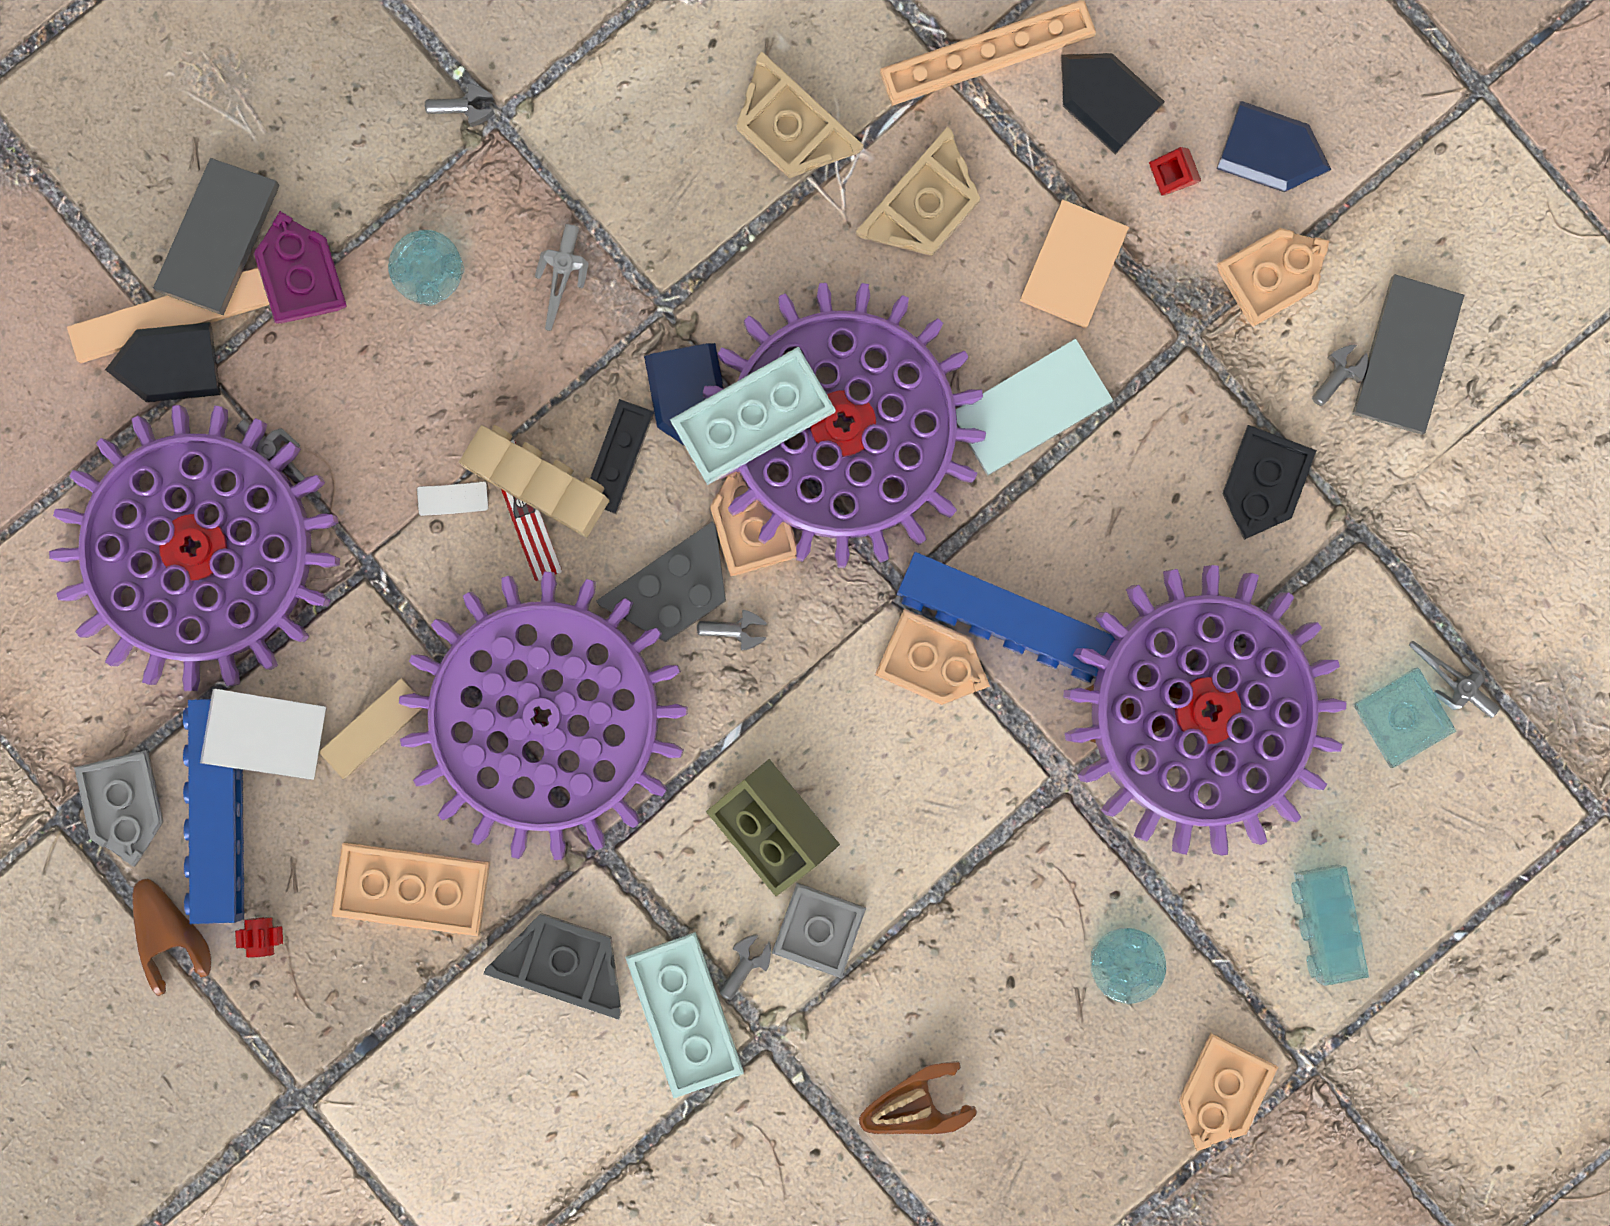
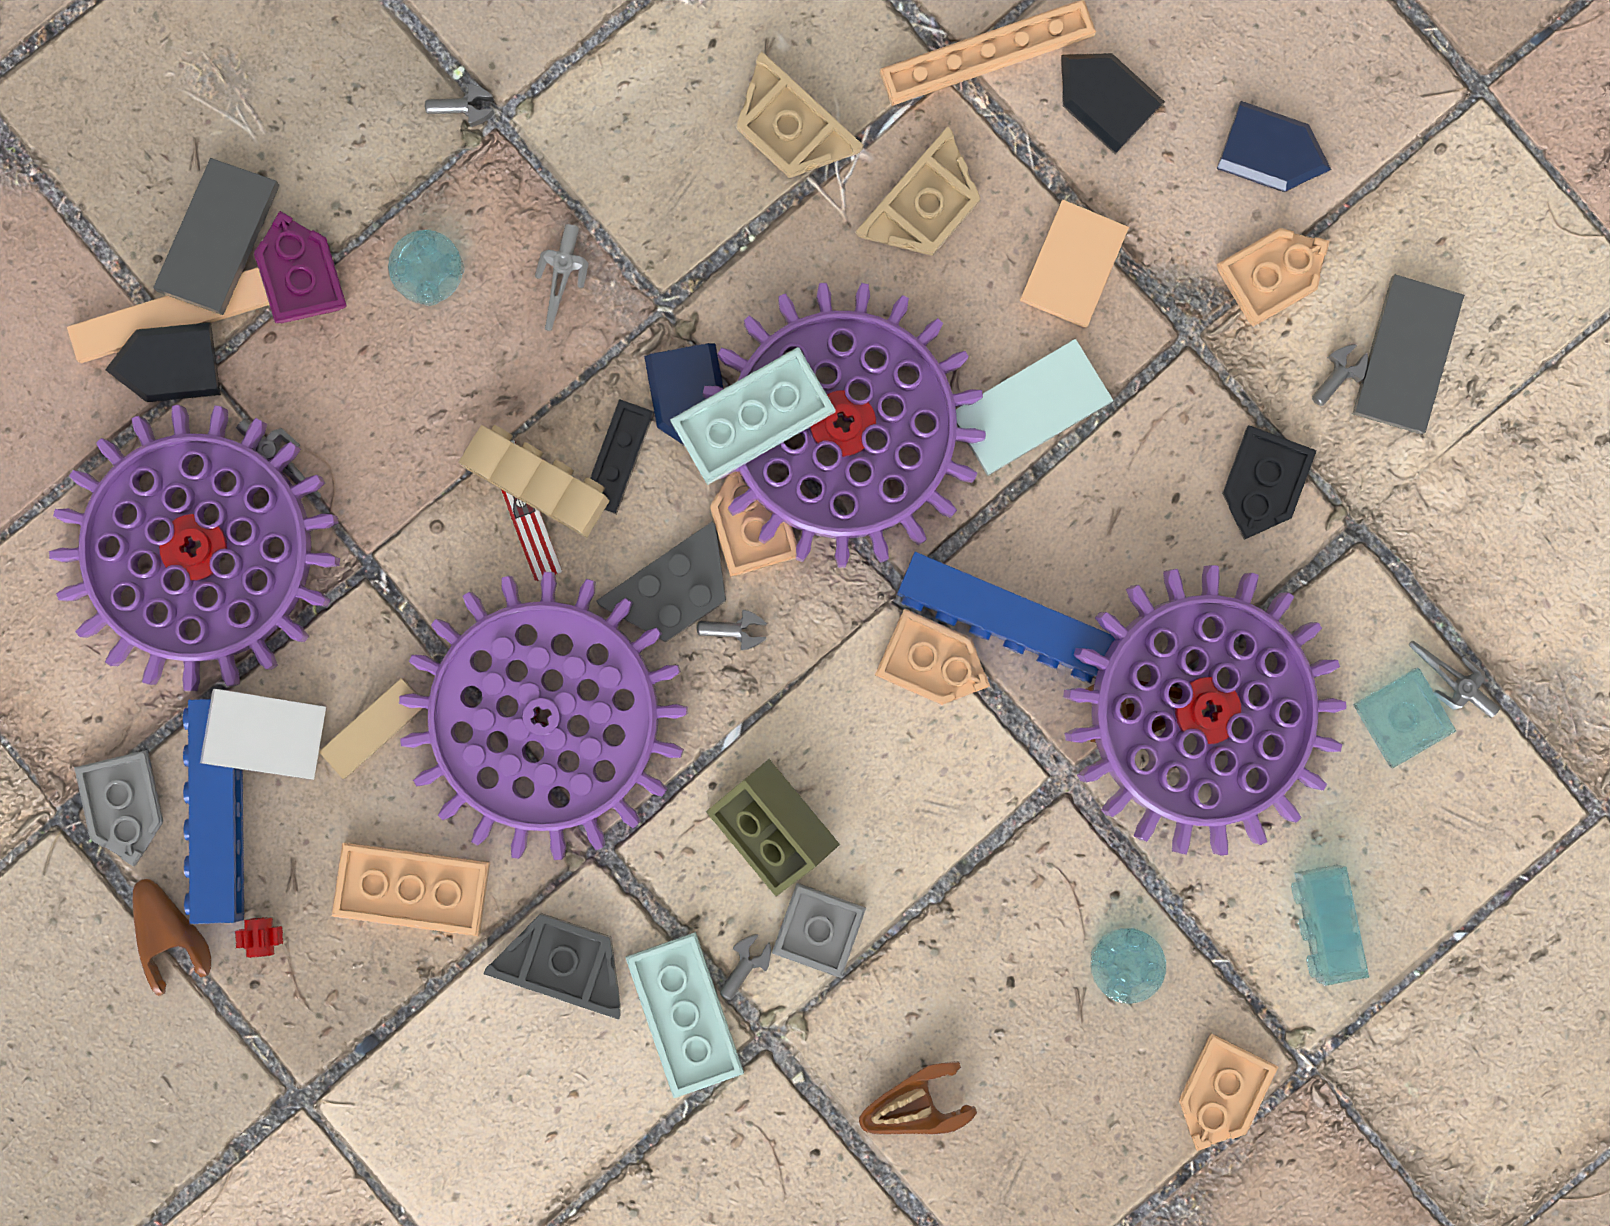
(452, 498): white sticker -> none
(1175, 171): red slope -> none

